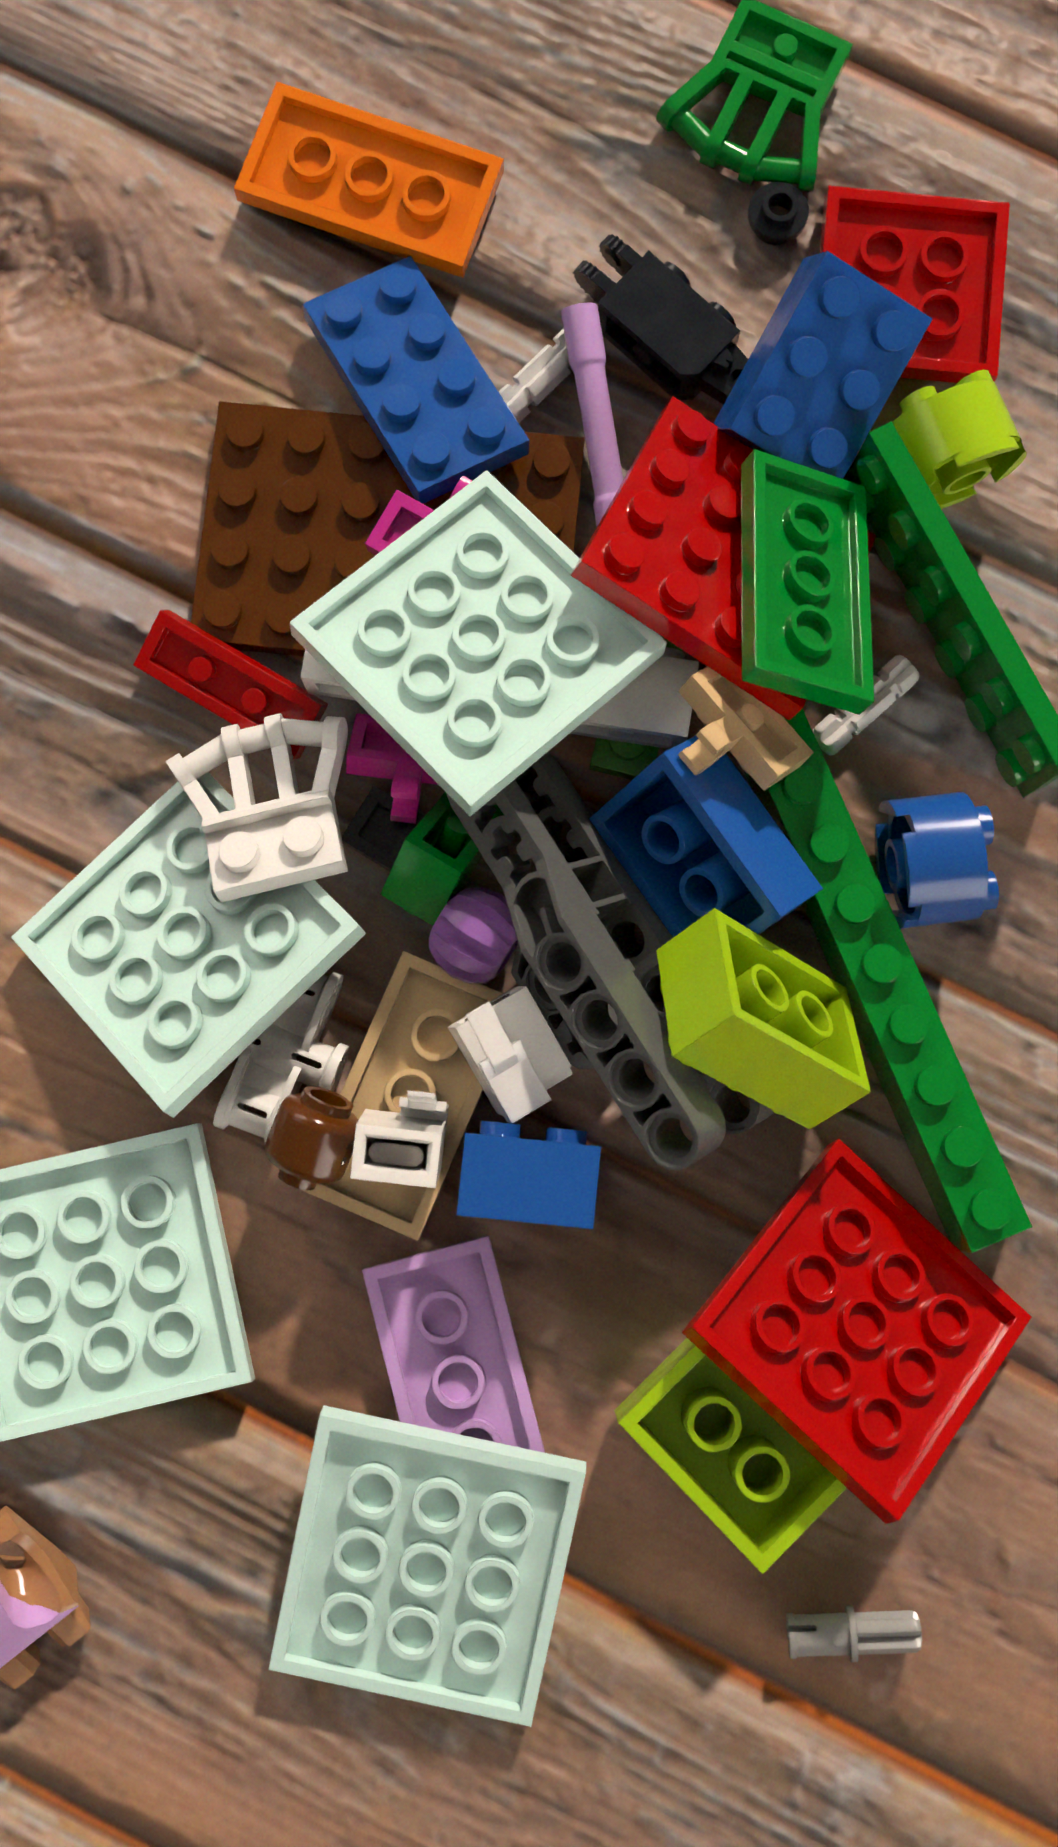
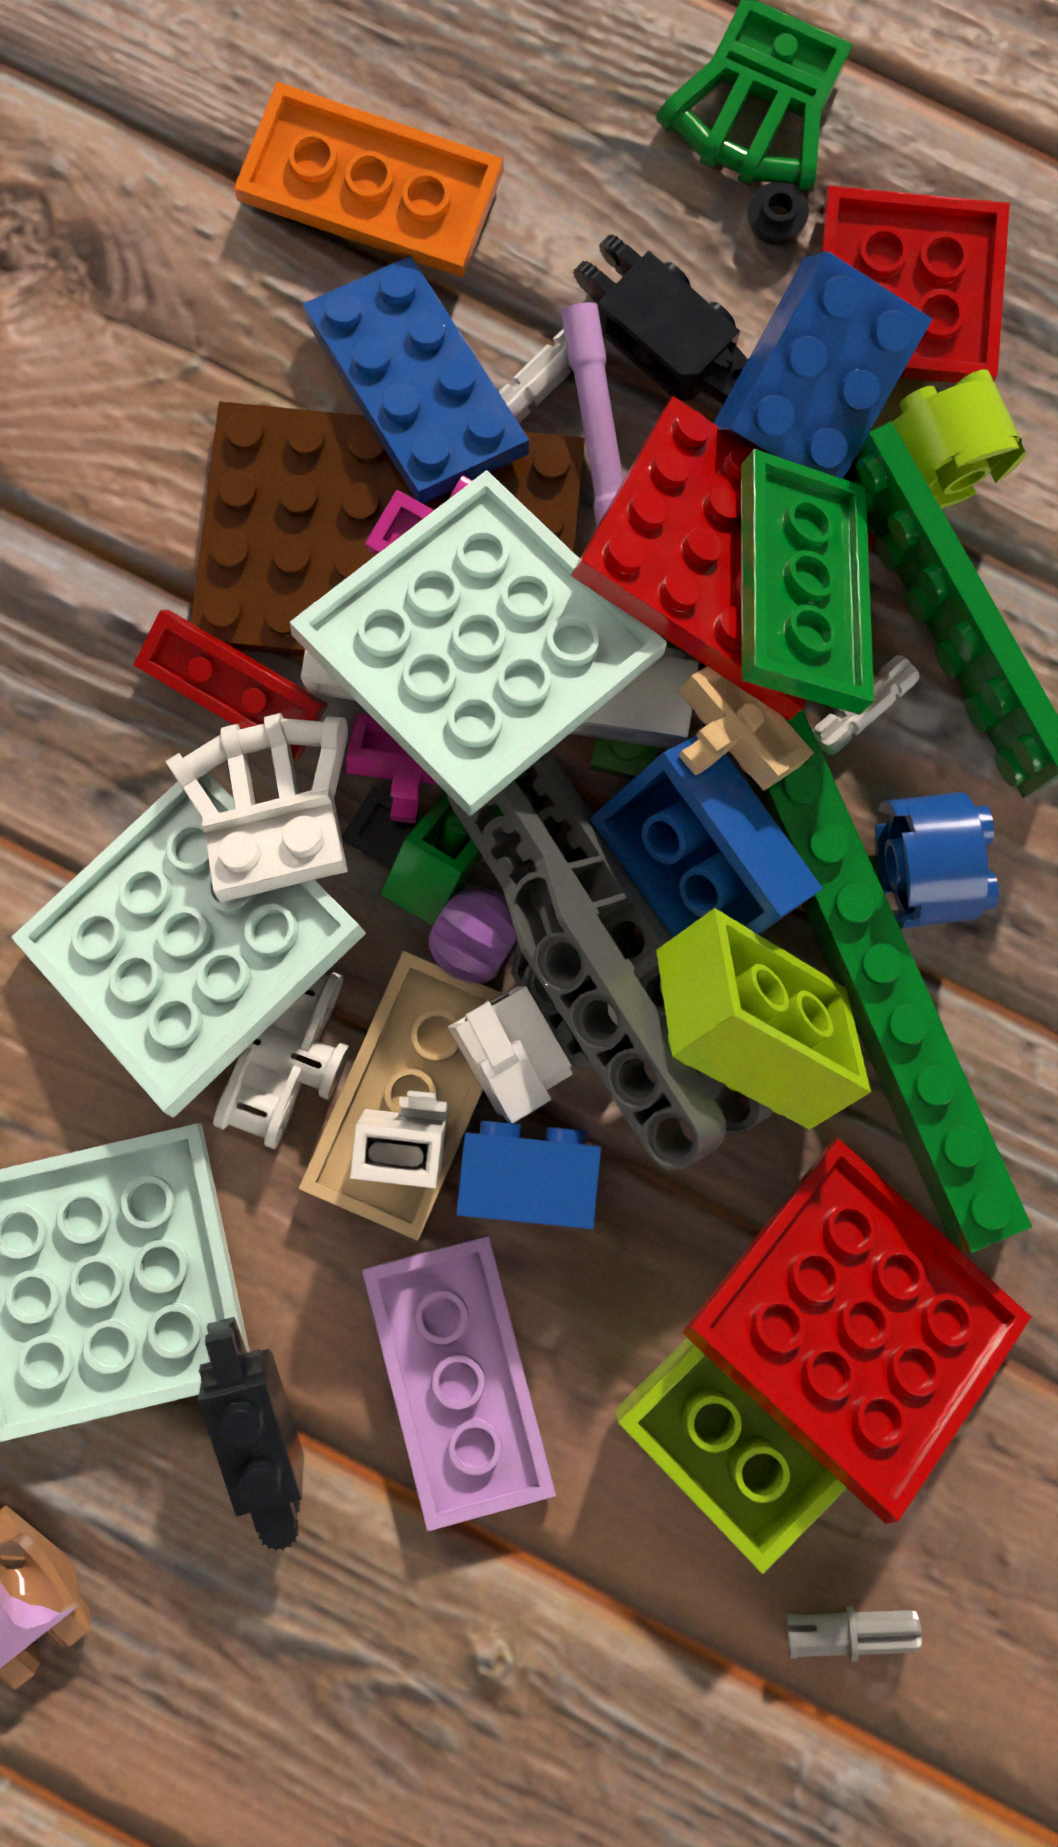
(252, 1433): none -> black hinge
(312, 1138): reddish brown head -> none
(427, 1565): light aqua plate -> none

